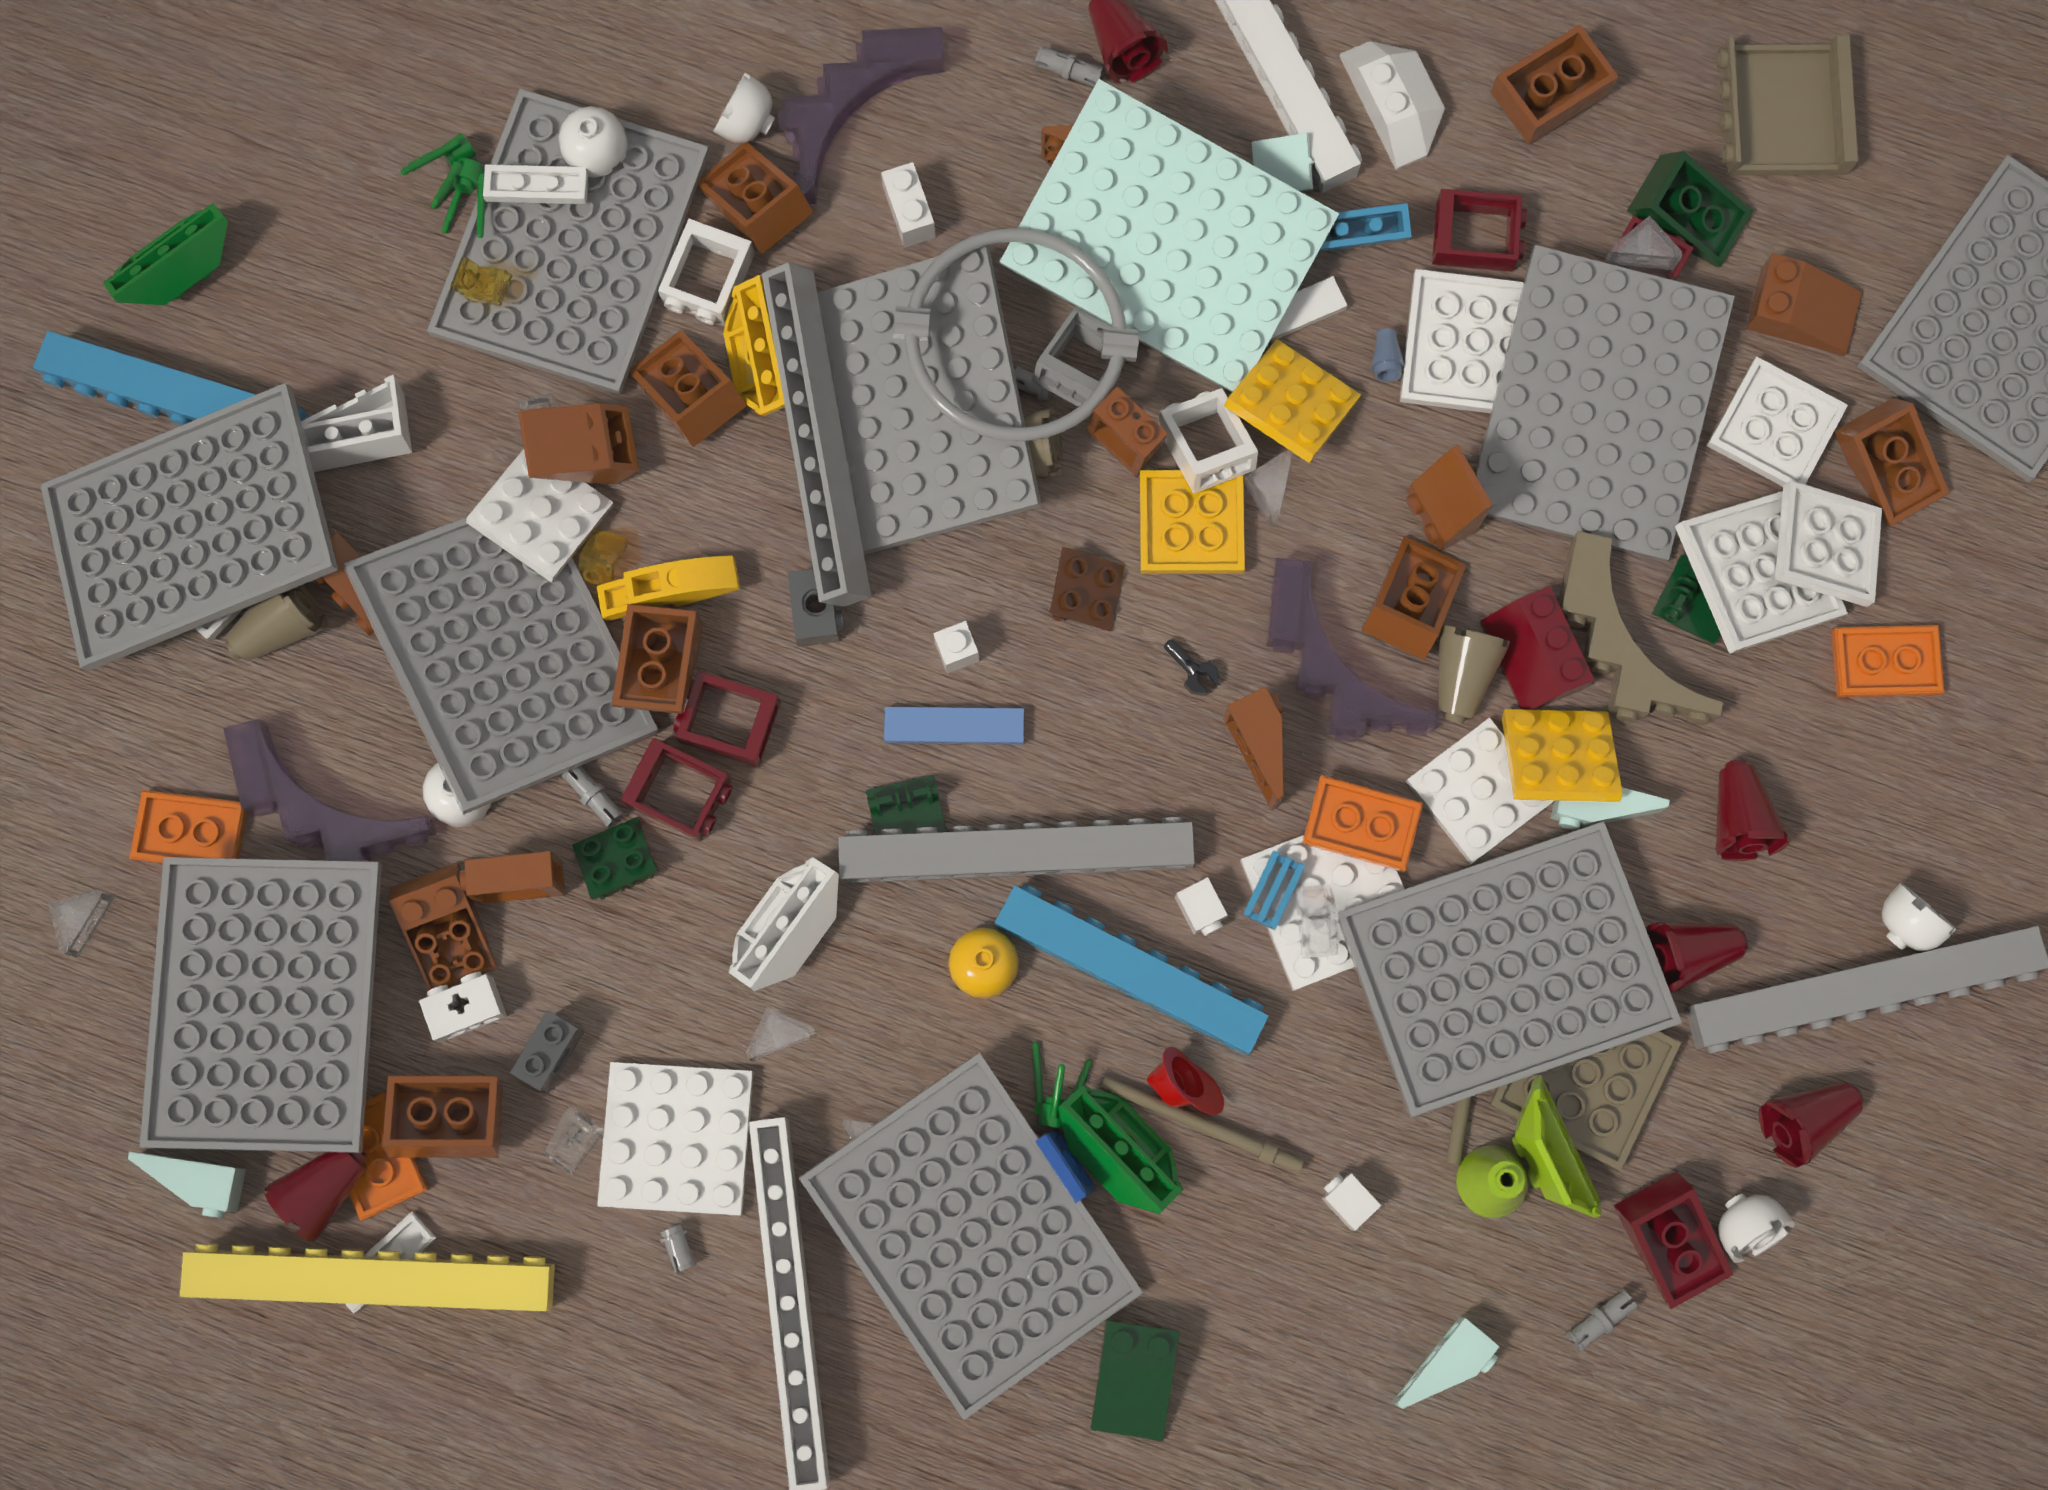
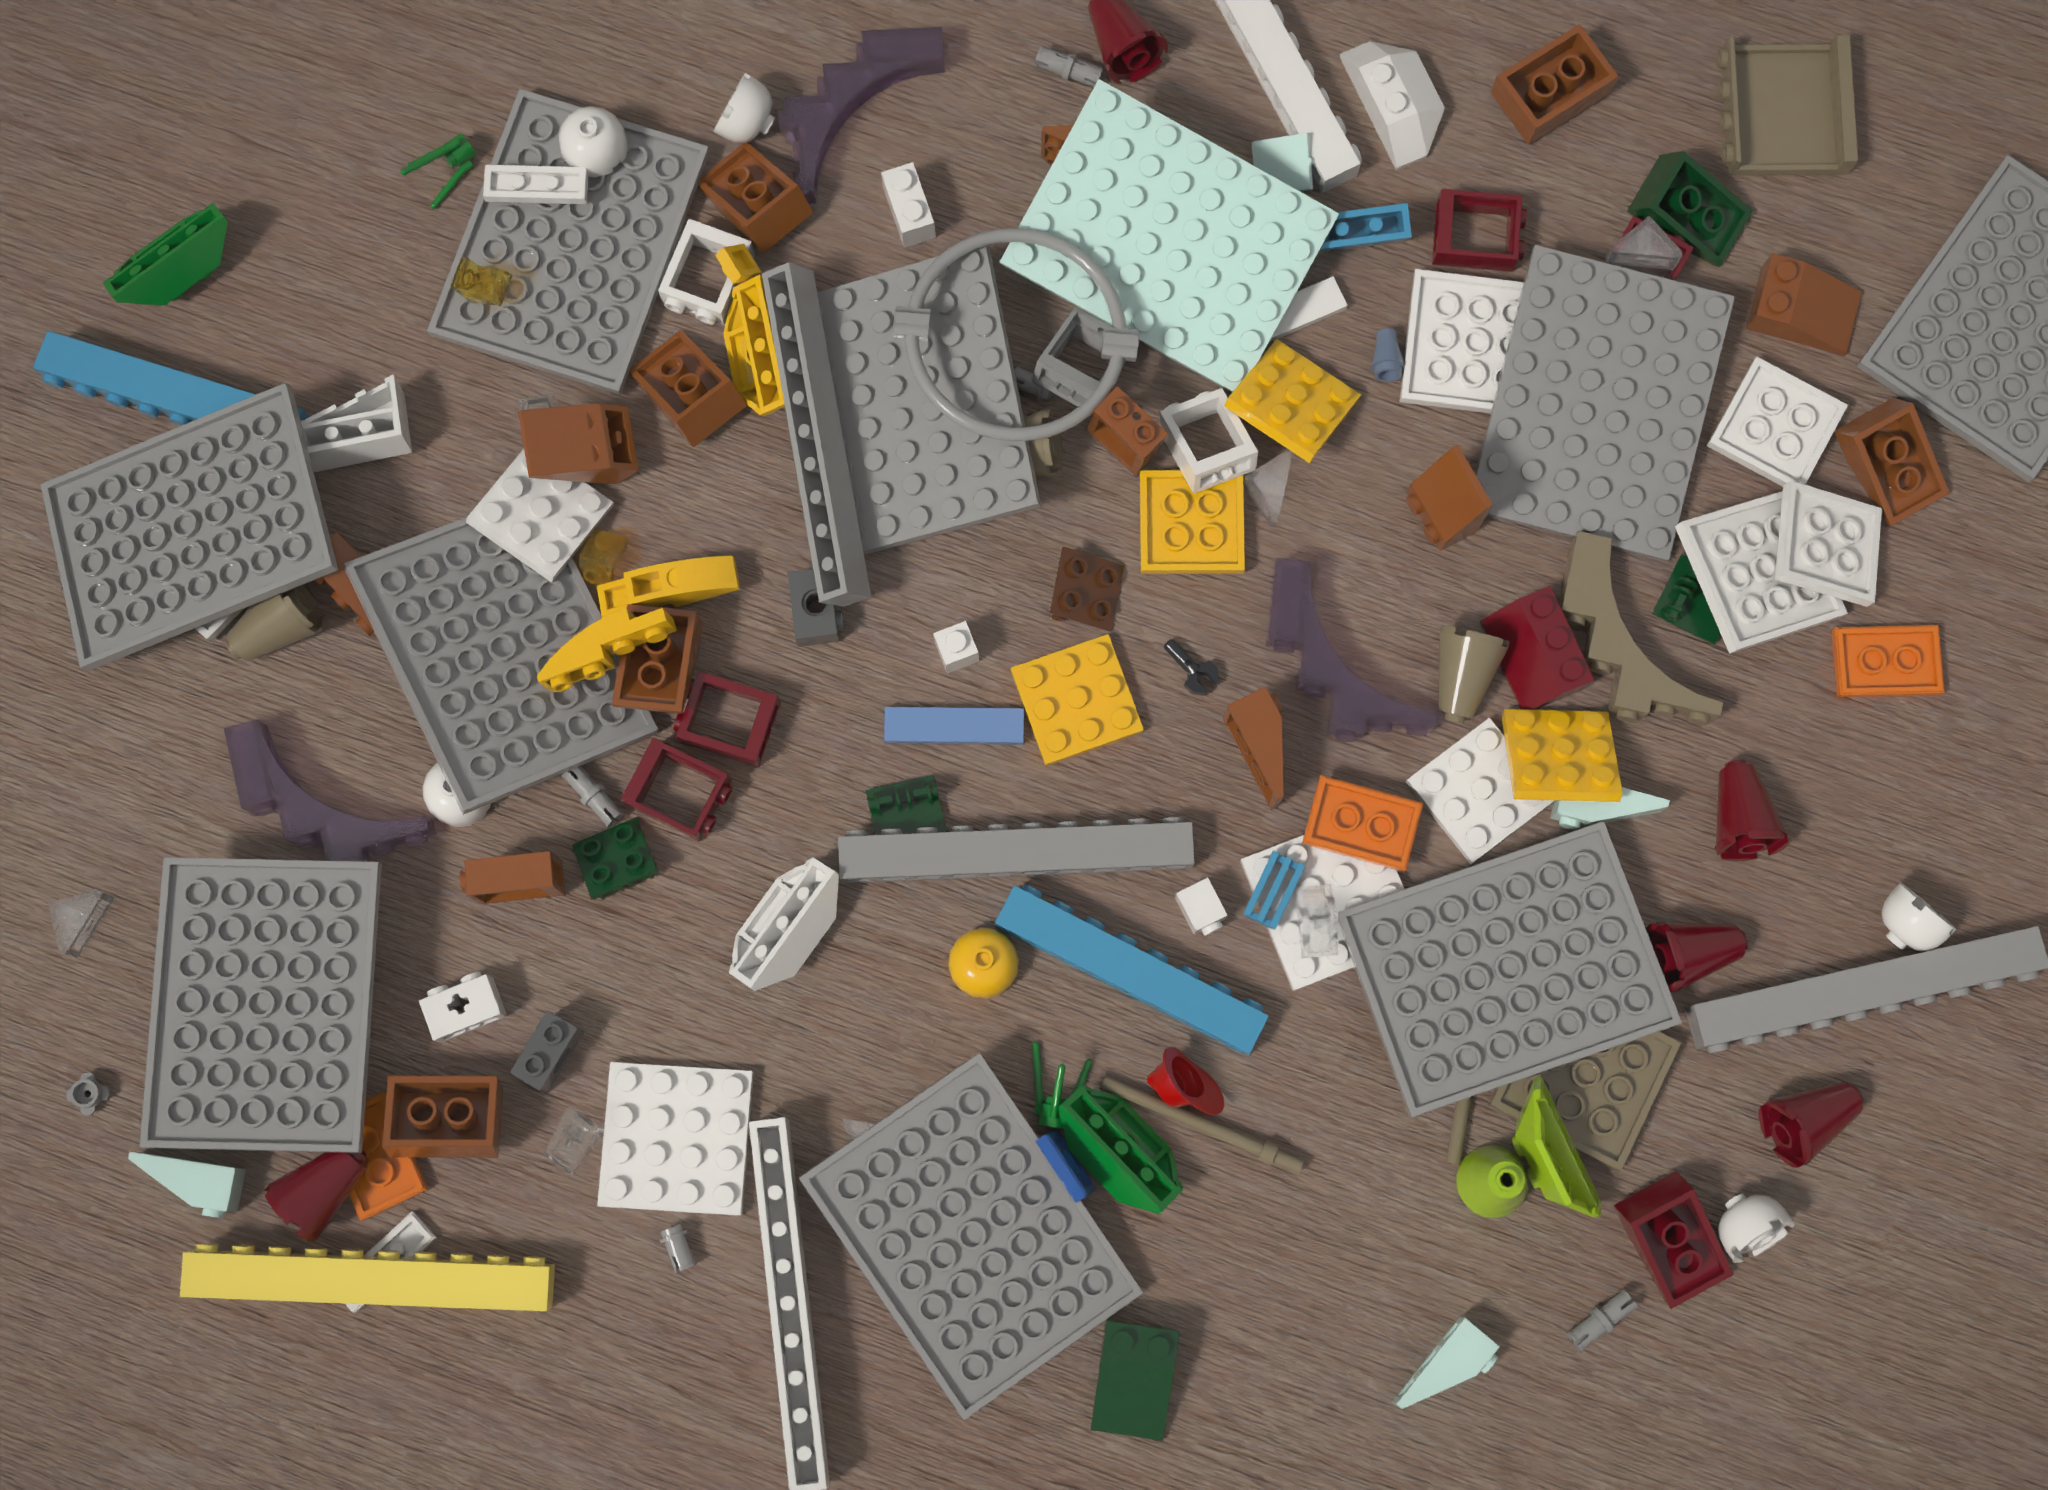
(77, 1092): none -> light grey plate
(186, 827): orange tile -> none
(441, 927): dark orange slope -> none
(466, 176): green plant -> none
(591, 650): none -> yellow slope
(737, 263): none -> yellow plate
(777, 1033): clear slope -> none
(1077, 700): none -> yellow plate
(1350, 1200): white brick -> none
(1414, 598): dark orange slope -> none

